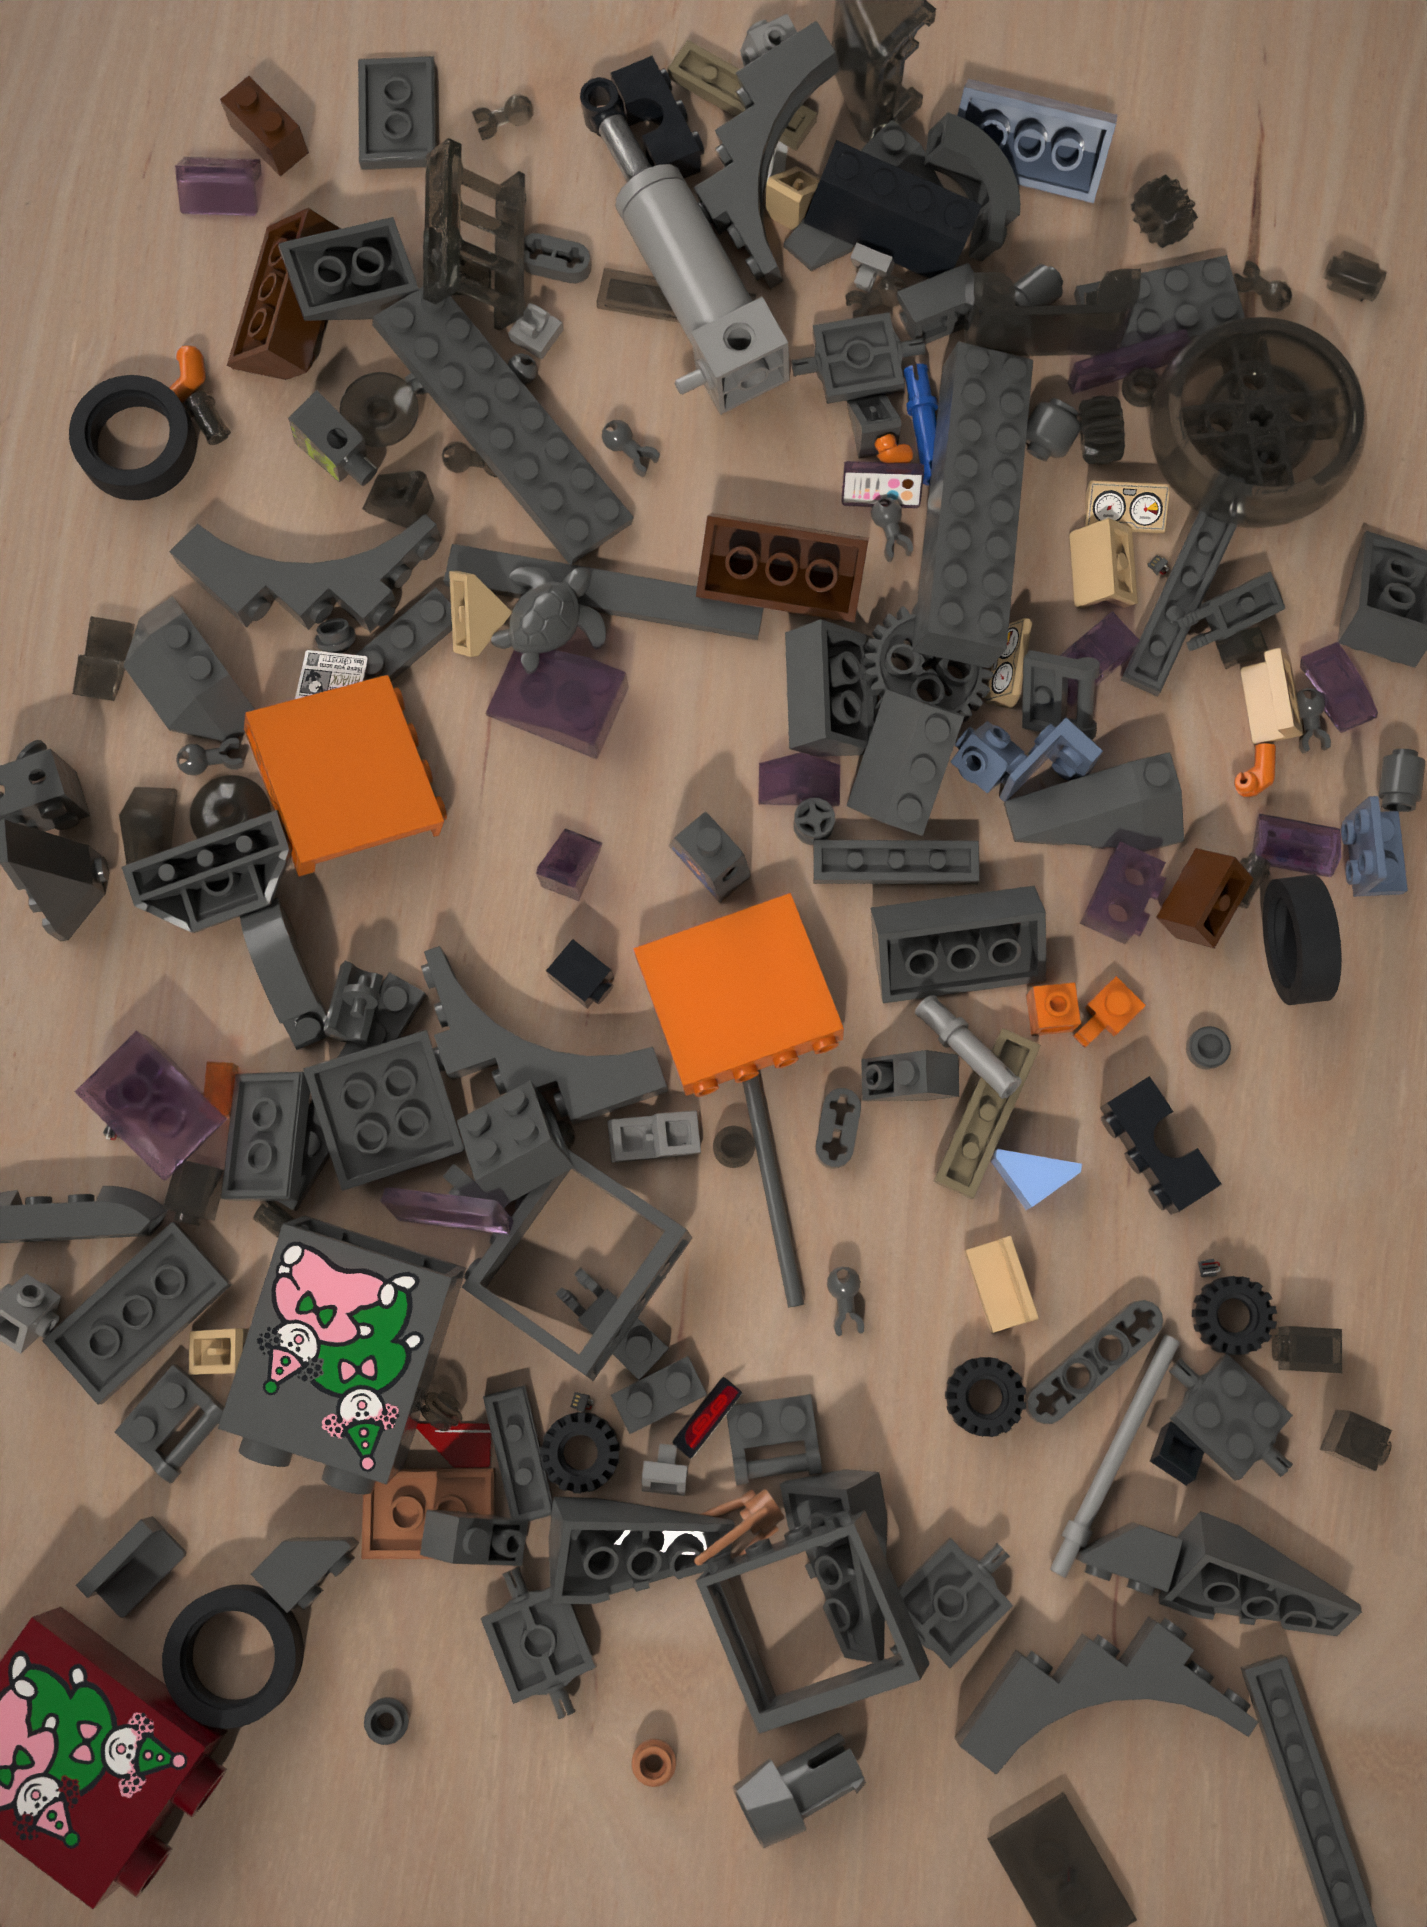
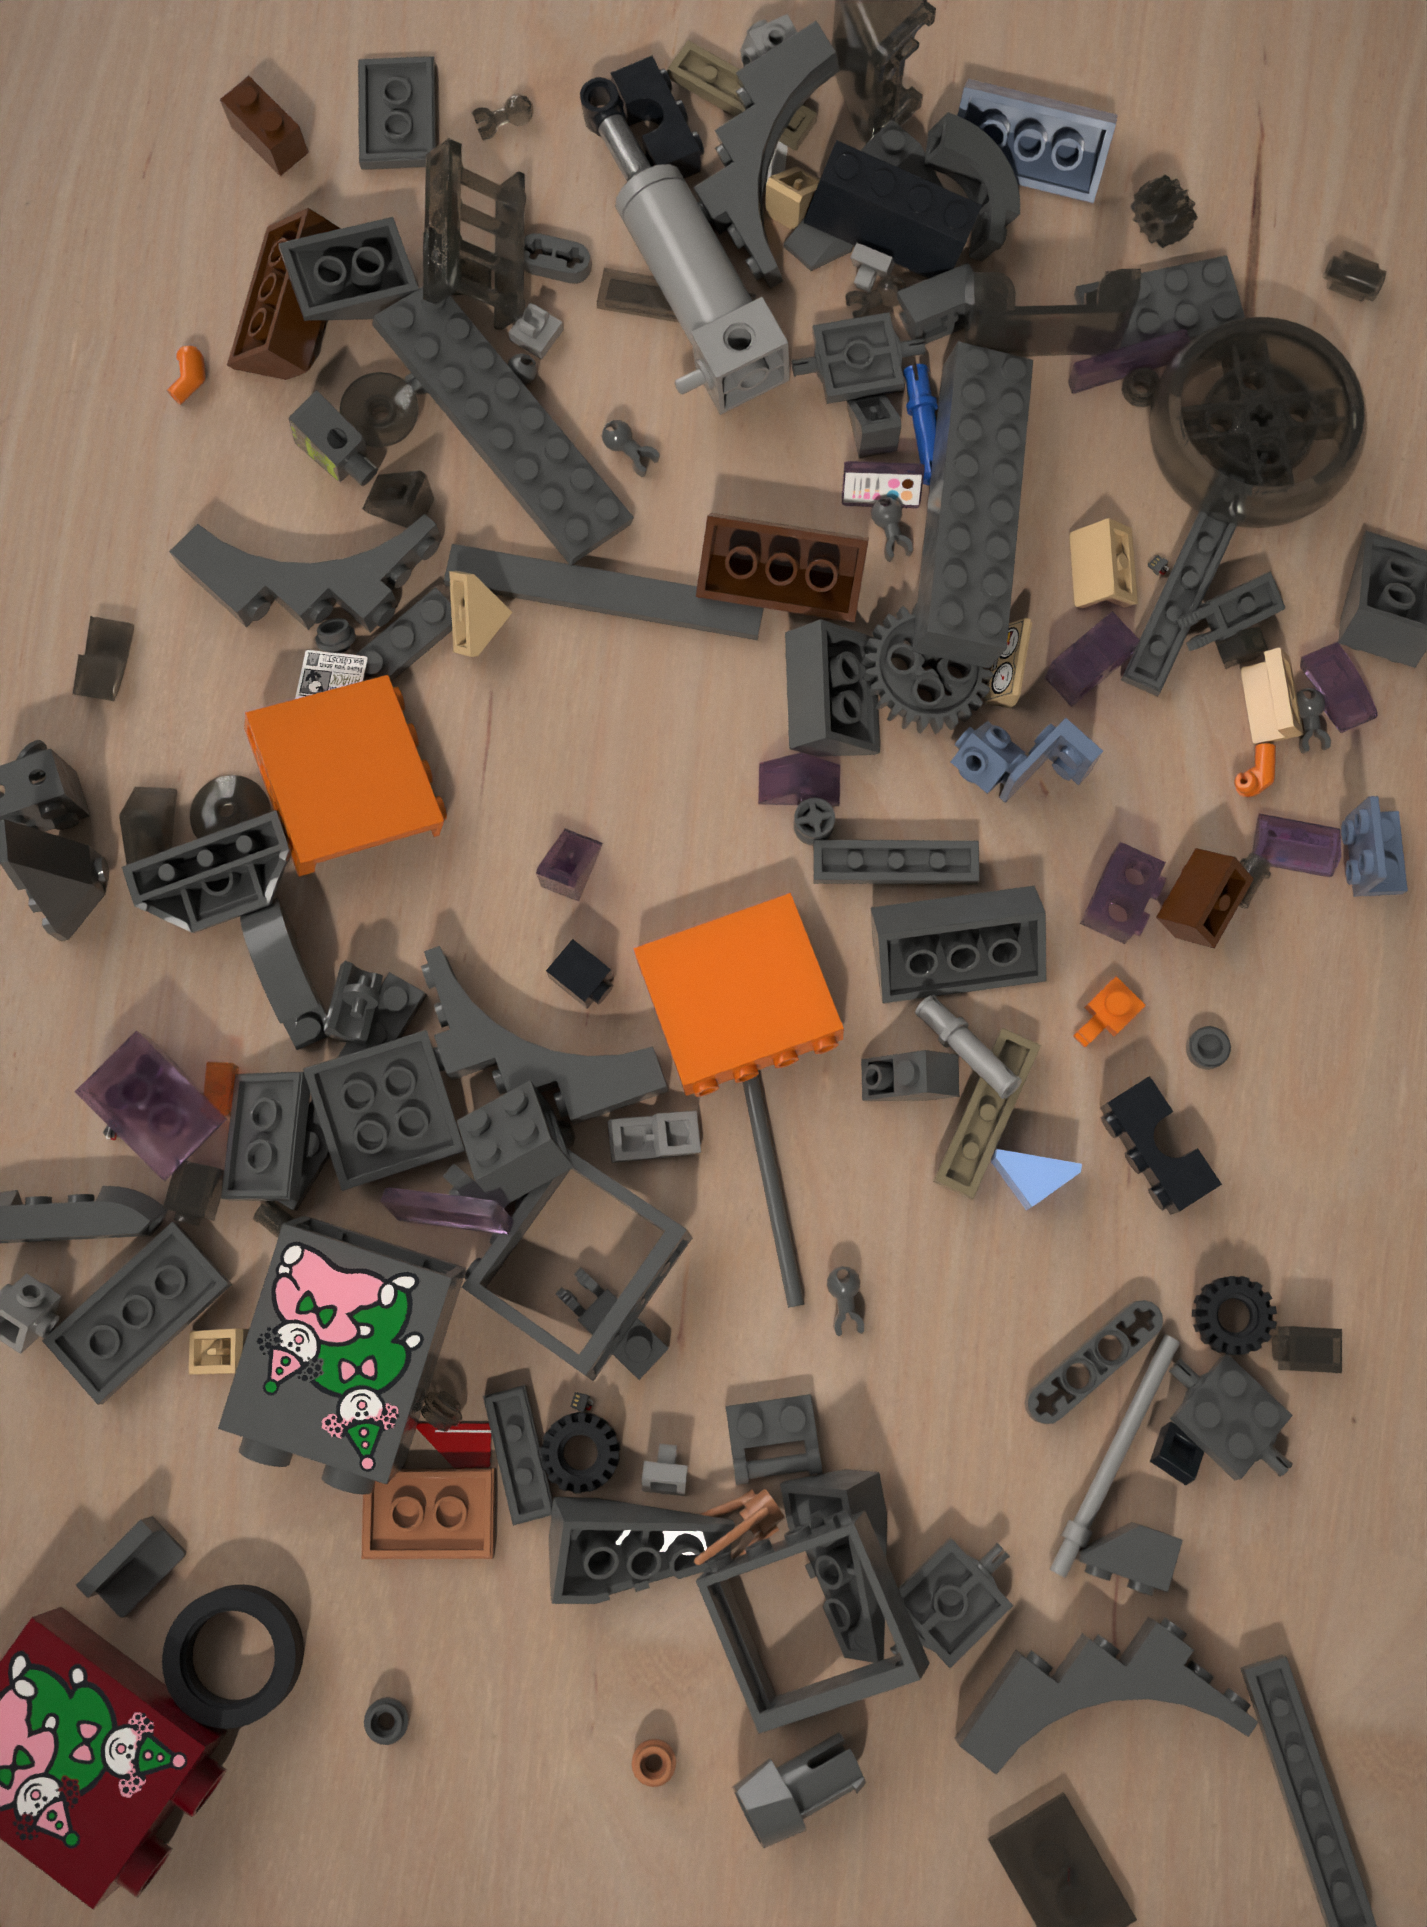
(114, 396): black tyre -> none
(161, 1415): dark grey plate -> none
(184, 676): dark grey wedge -> none
(199, 759): dark grey arm -> none
(202, 409): clear smoke pin -> none
(218, 185): clear purple panel -> none
(300, 1565): dark grey slope -> none
(462, 458): clear smoke arm -> none
(473, 1538): dark grey slope -> none
(537, 1644): dark grey plate -> none
(549, 615): dark grey animal -> none
(563, 701): clear purple slope -> none
(658, 1395): dark grey plate -> none
(707, 1417): sticker -> none
(710, 855): dark grey torso -> none
(733, 1146): clear smoke plate -> none
(848, 1129): dark grey beam -> none
(891, 452): orange arm -> none
(905, 762): dark grey slope -> none
(1001, 1284): tan panel -> none
(1009, 1384): black tyre -> none
(1039, 287): dark grey brick -> none
(1047, 691): dark grey plate -> none
(1052, 429): dark grey head -> none
(1053, 1009): orange brick -> none
(1101, 430): clear smoke gear -> none
(1123, 804): dark grey wedge -> none
(1130, 503): slope -> none
(1208, 1268): dark grey piece -> none
(1240, 1575): dark grey wedge -> none
(1274, 294): clear smoke arm -> none
(1302, 939): black tyre -> none
(1357, 1440): clear smoke brick -> none
(1402, 780): dark grey brick -> none

